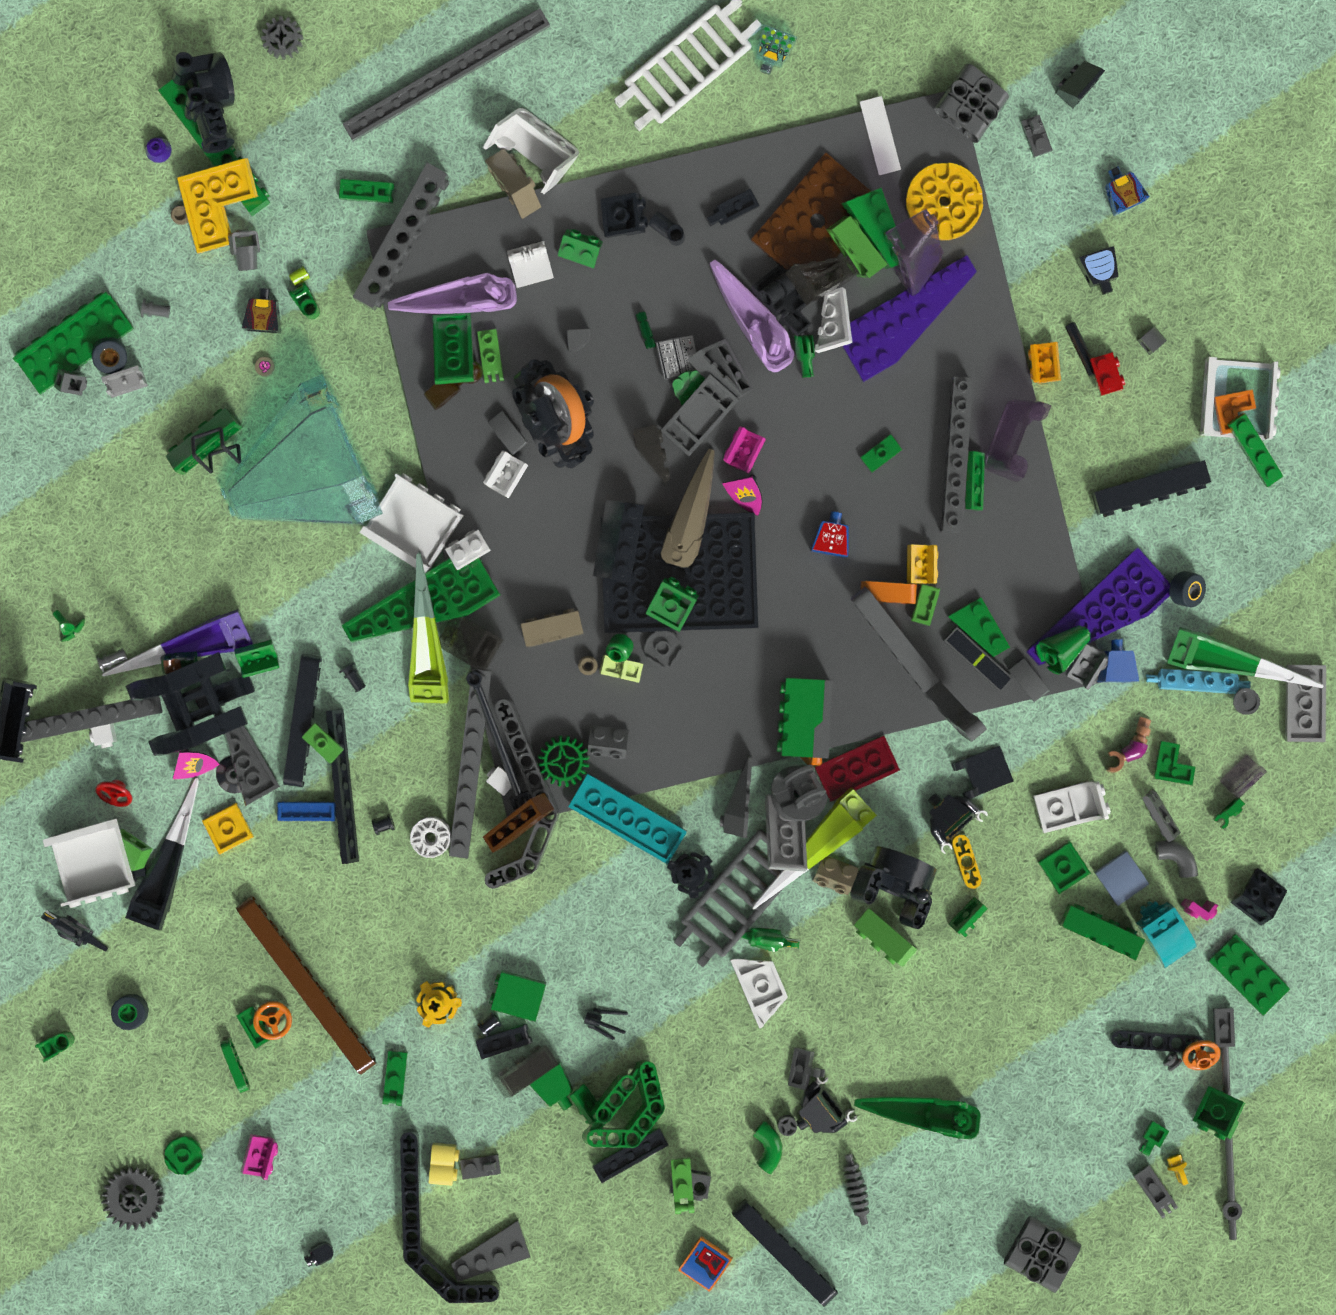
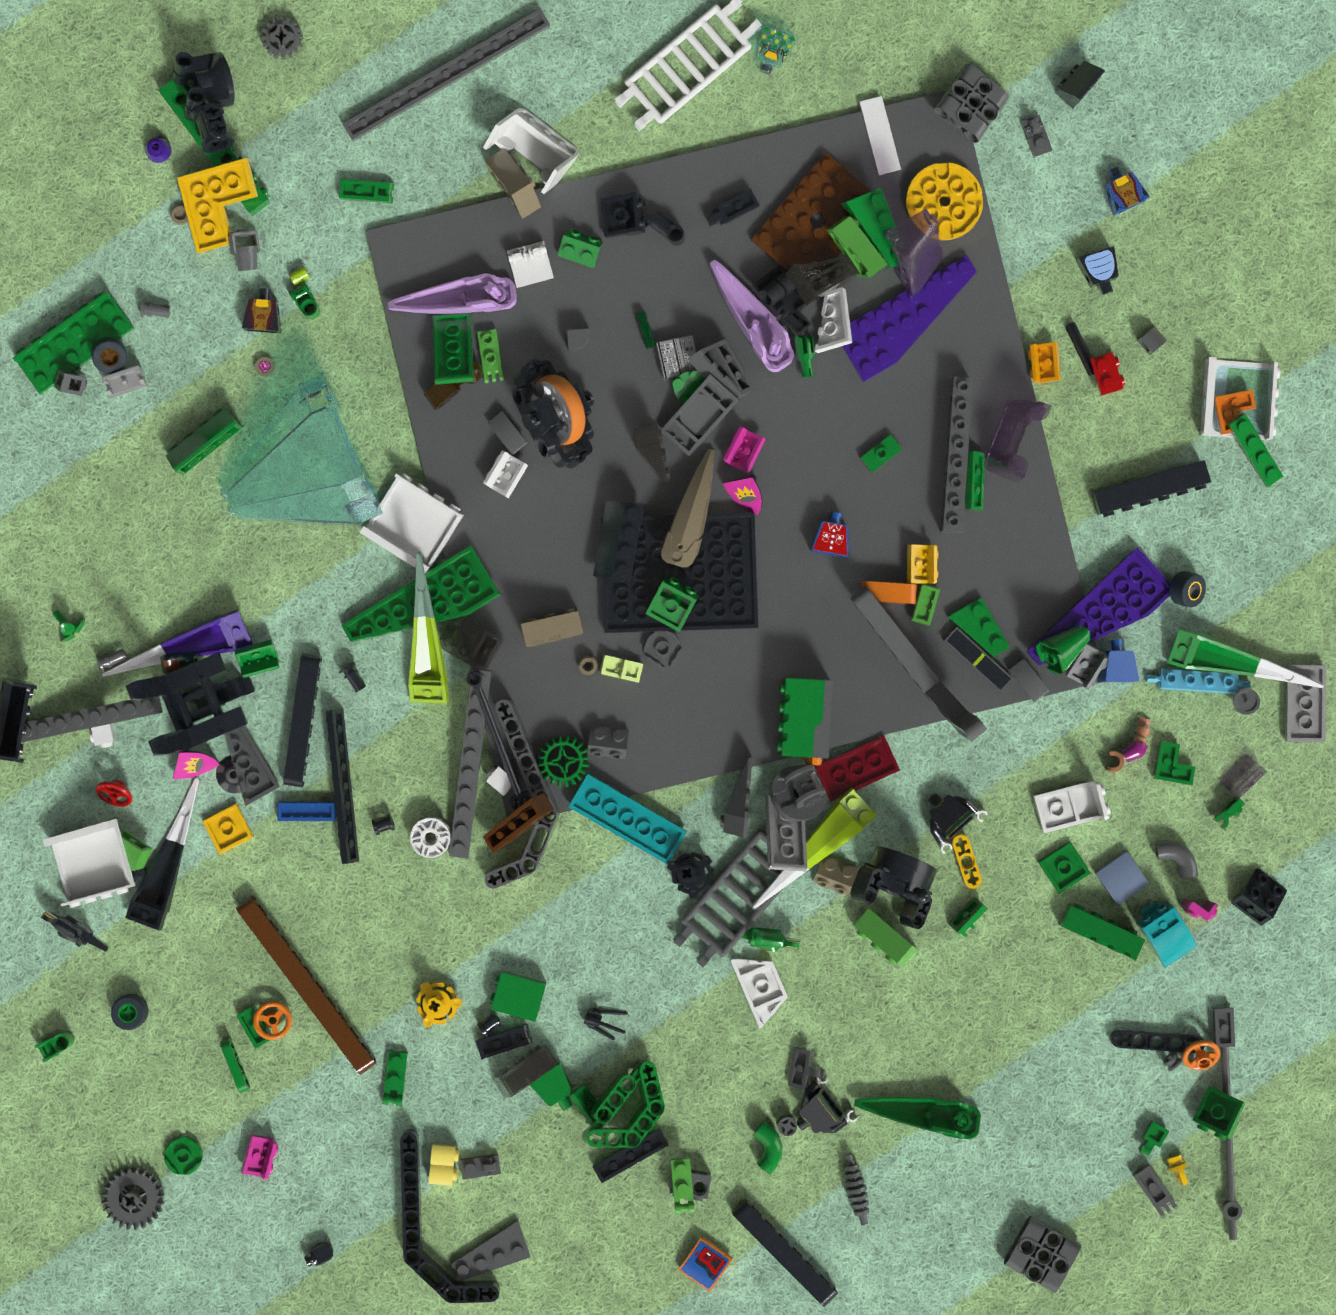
(224, 449): black piece -> none
(323, 743): bright green plate -> none
(429, 175): dark grey brick -> none
(467, 549): white bracket -> none
(619, 648): green head -> none
(985, 771): black flag -> none
(1161, 815): dark grey hinge -> none
(1248, 974): green plate -> none

